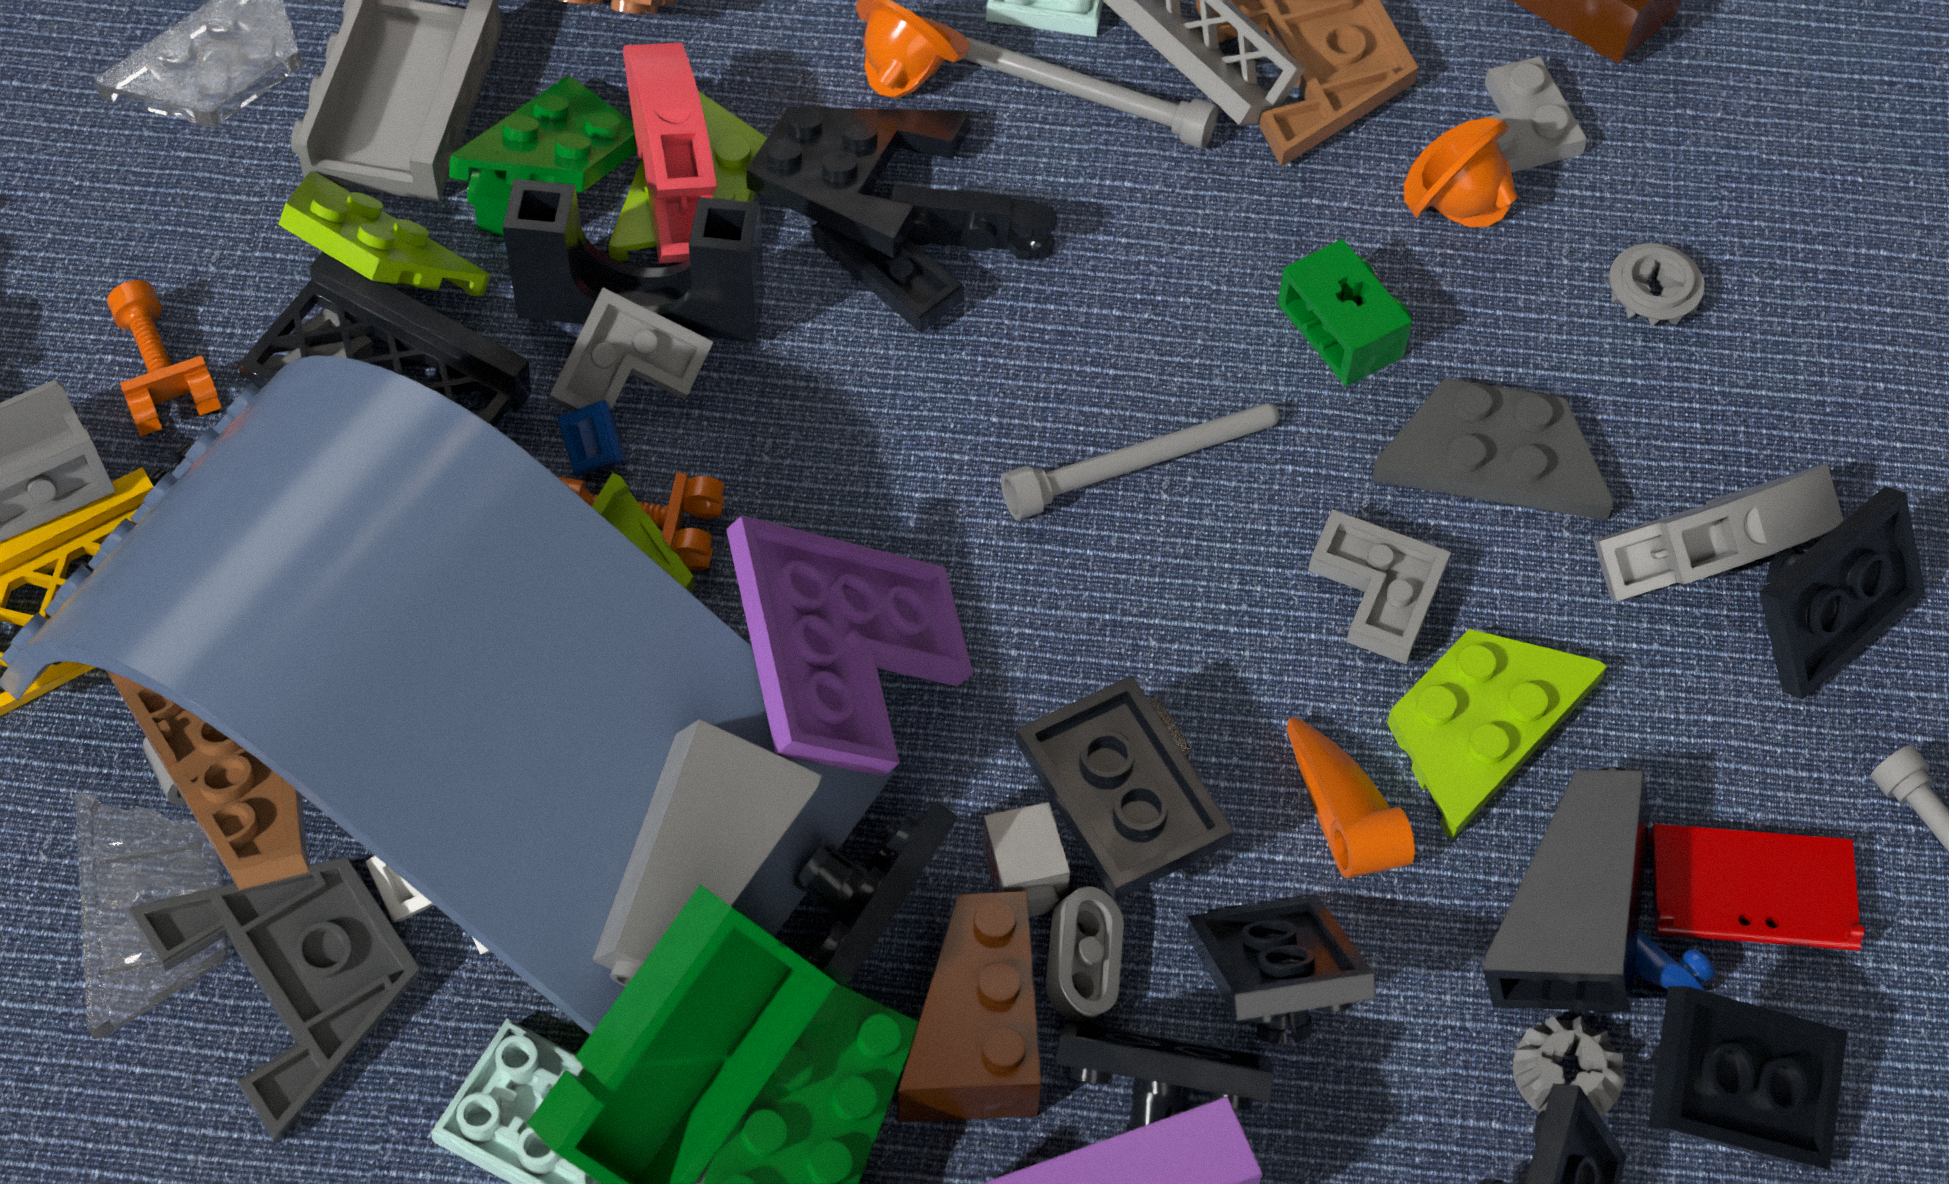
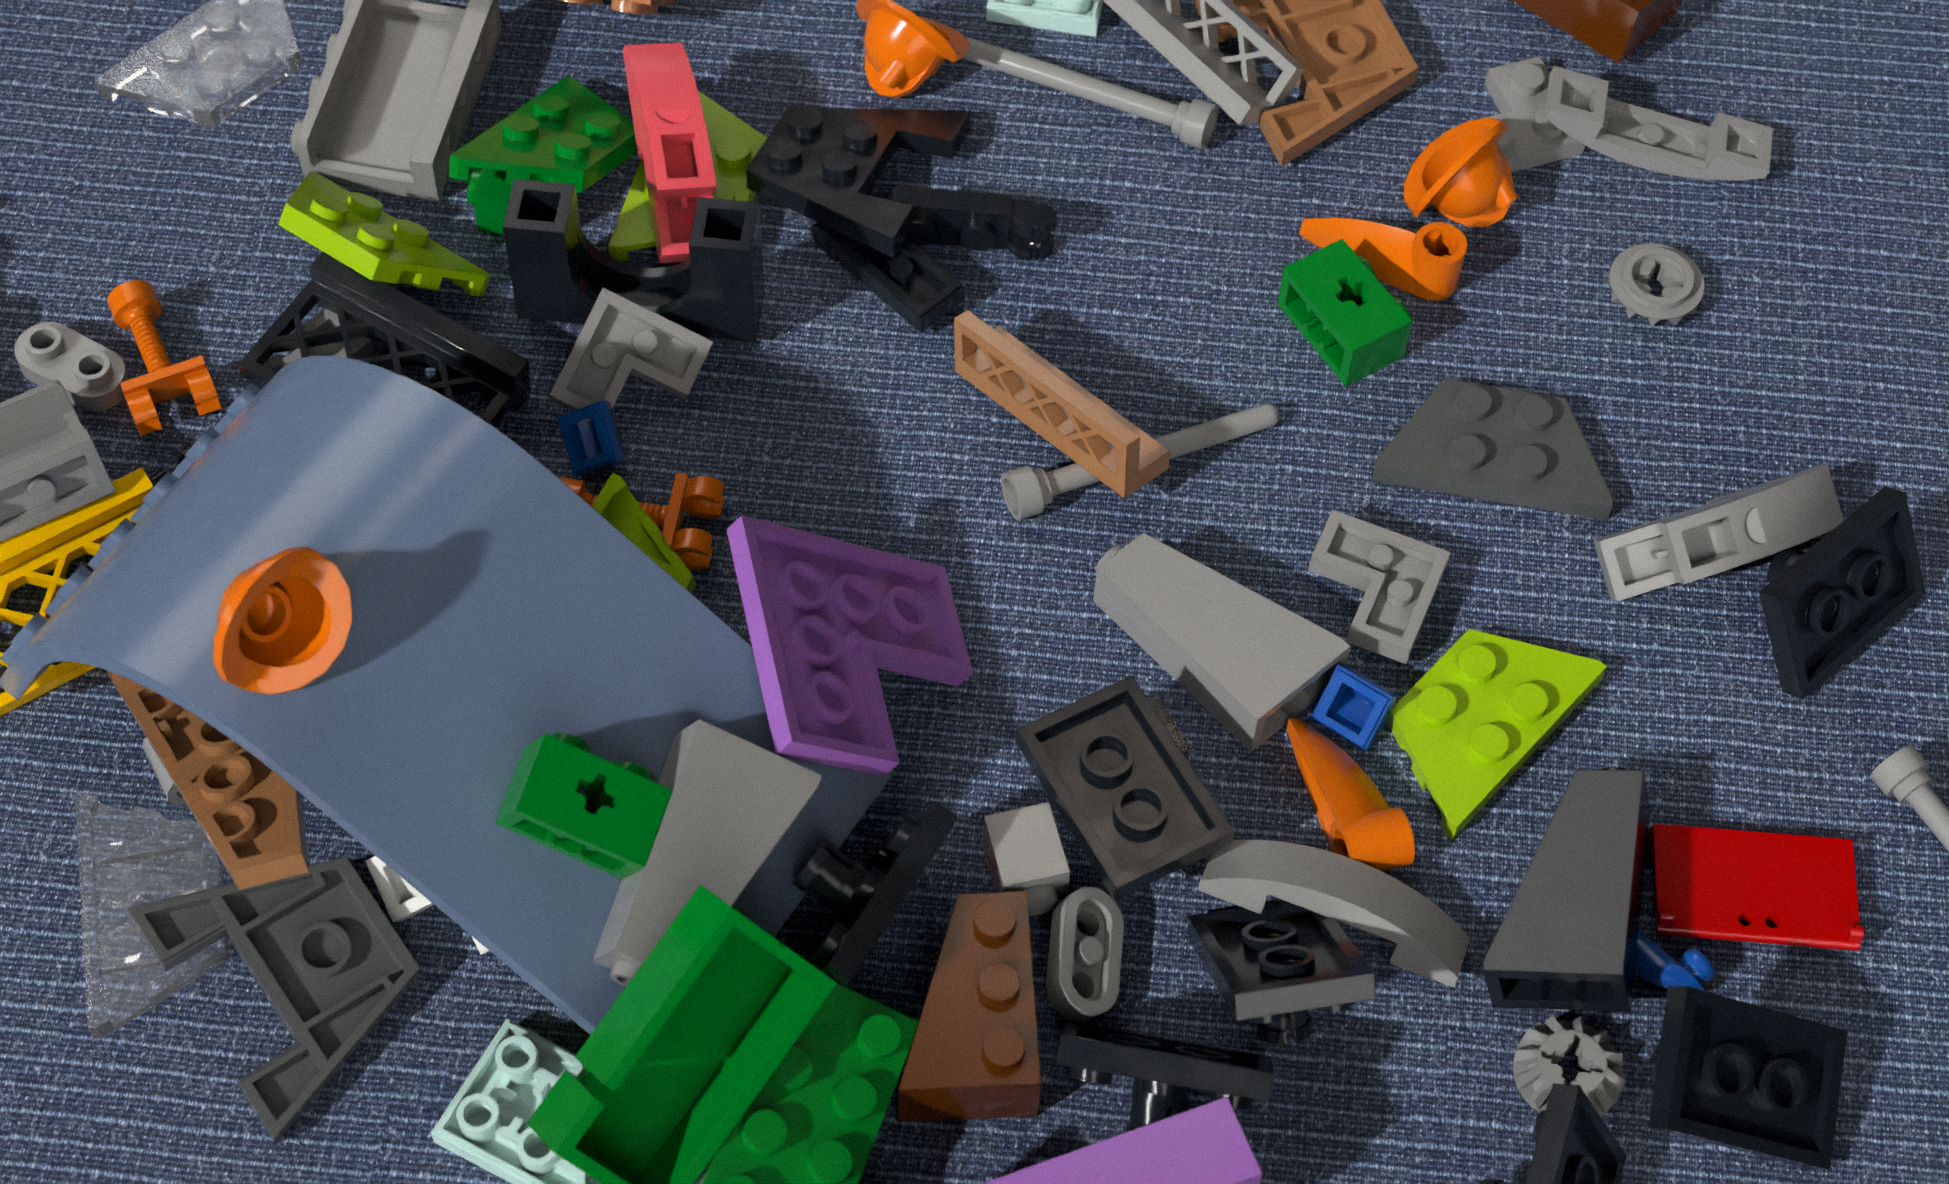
(69, 361): none -> light grey plate
(282, 622): none -> orange helmet
(550, 811): none -> green brick
(1056, 406): none -> medium nougat fence
(1217, 638): none -> light grey slope
(1341, 889): none -> light grey slope
(1354, 707): none -> blue slope
(1417, 262): none -> orange piece
(1653, 140): none -> light grey slope

